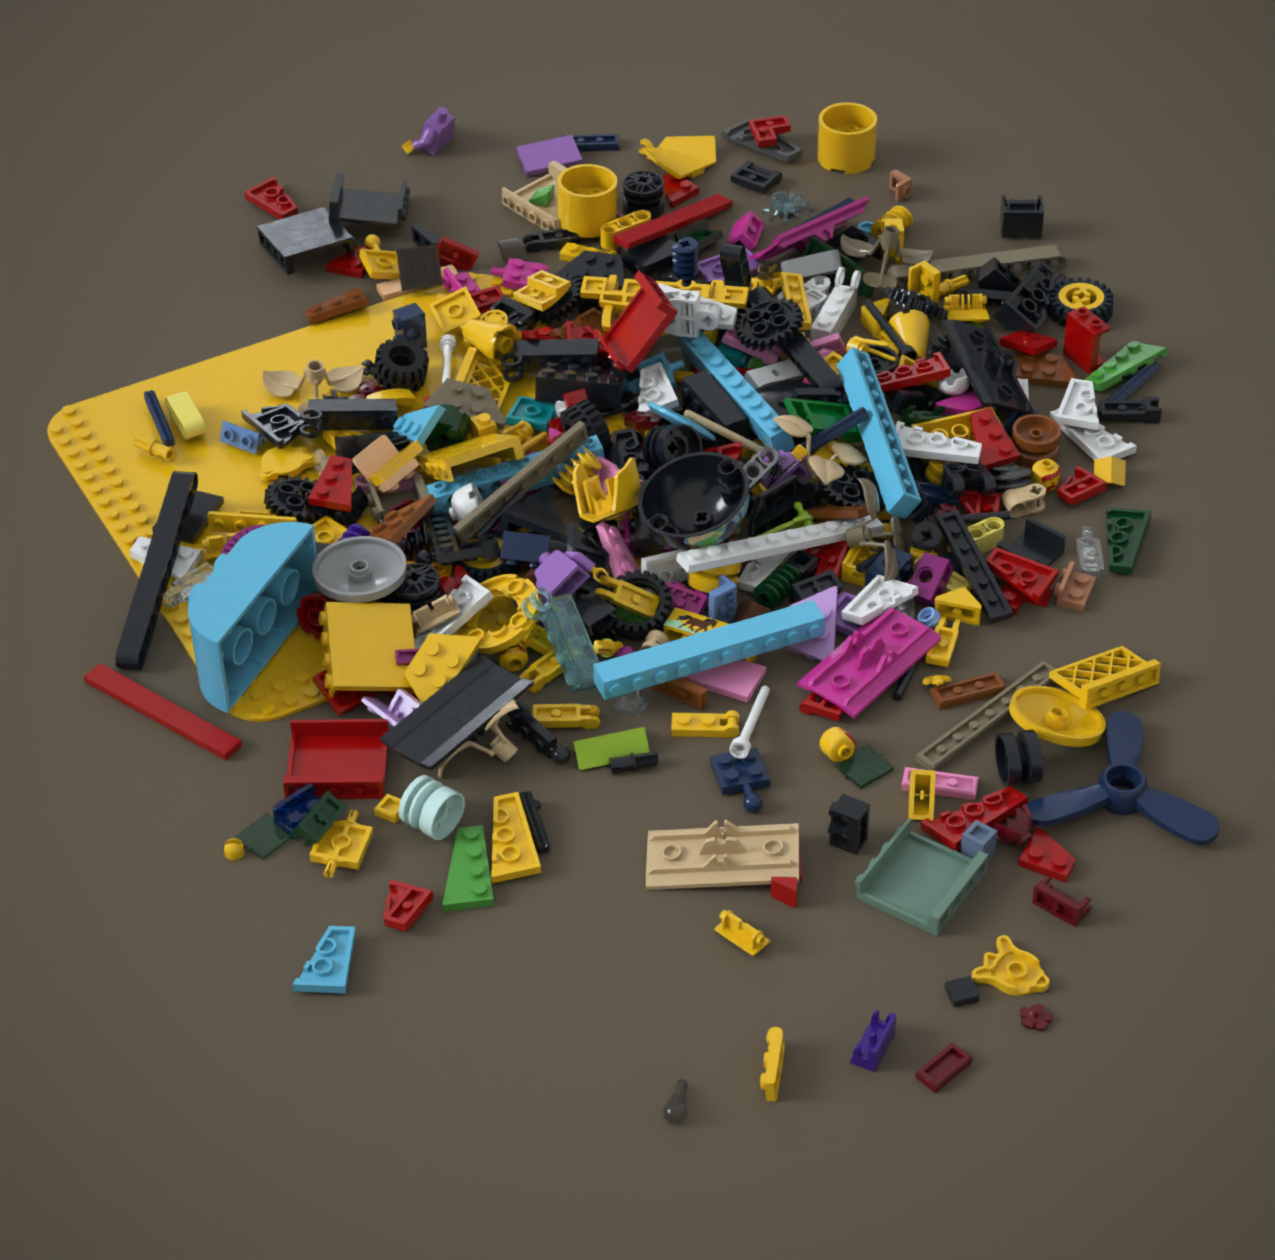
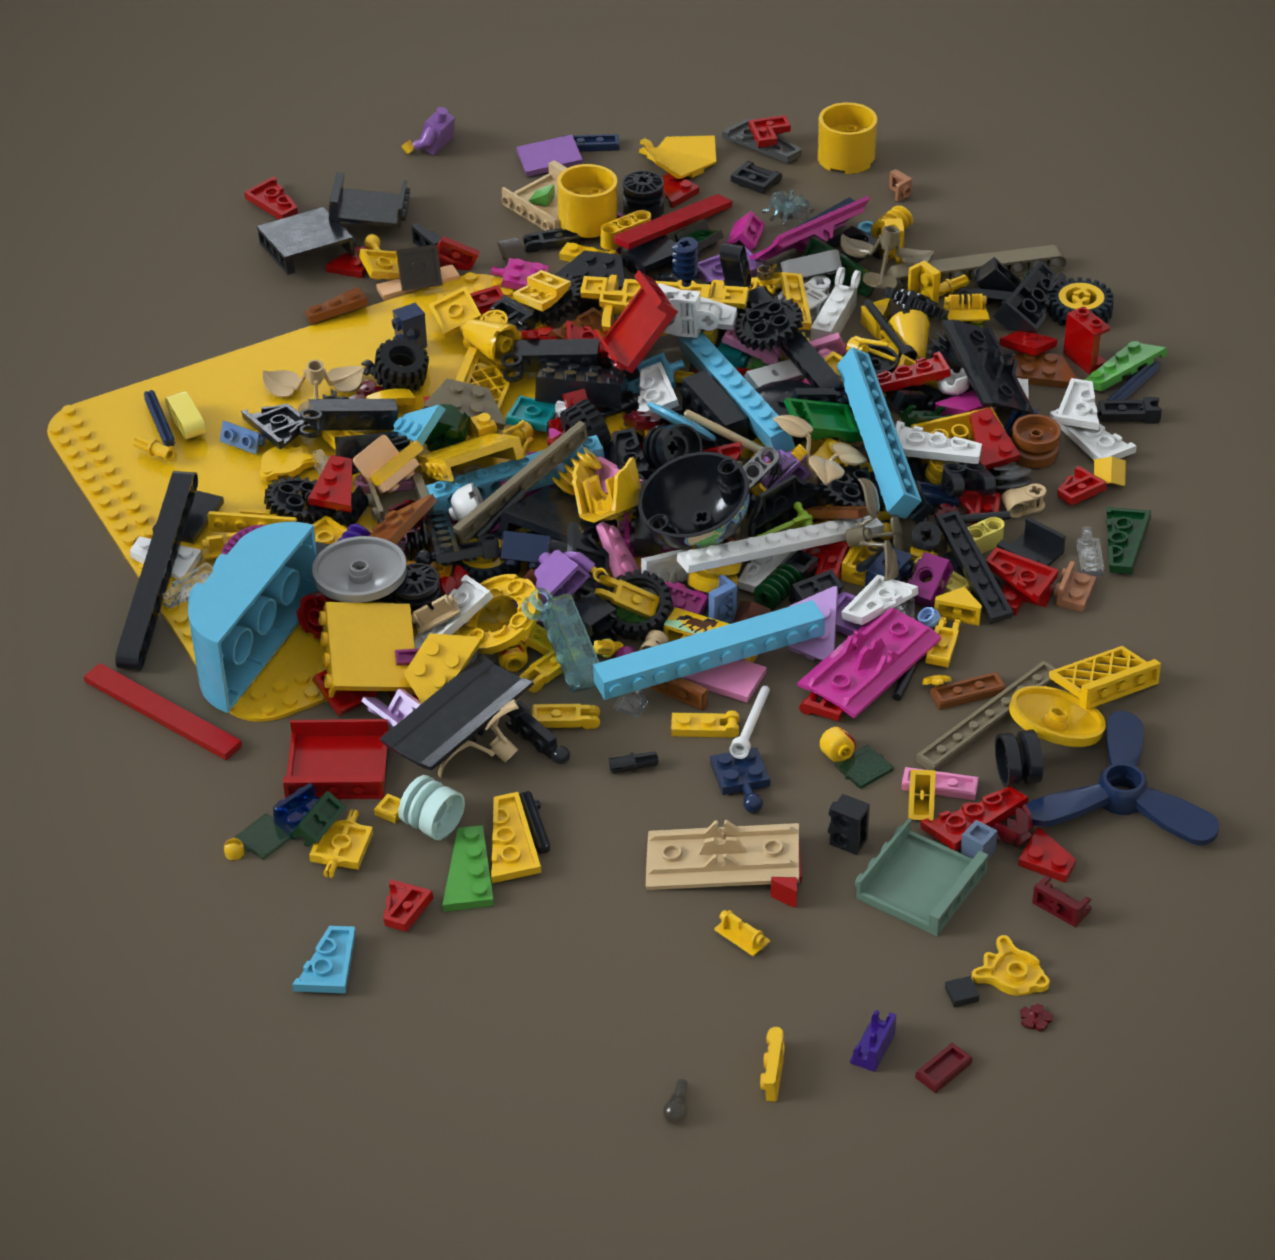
(447, 345): white piece -> none
(458, 281): dark pink bracket -> none
(531, 443): yellow bar -> none
(597, 750): lime panel -> none
(837, 429): dark blue axle -> none
(1021, 217): black piece -> none
(1046, 473): yellow head -> none

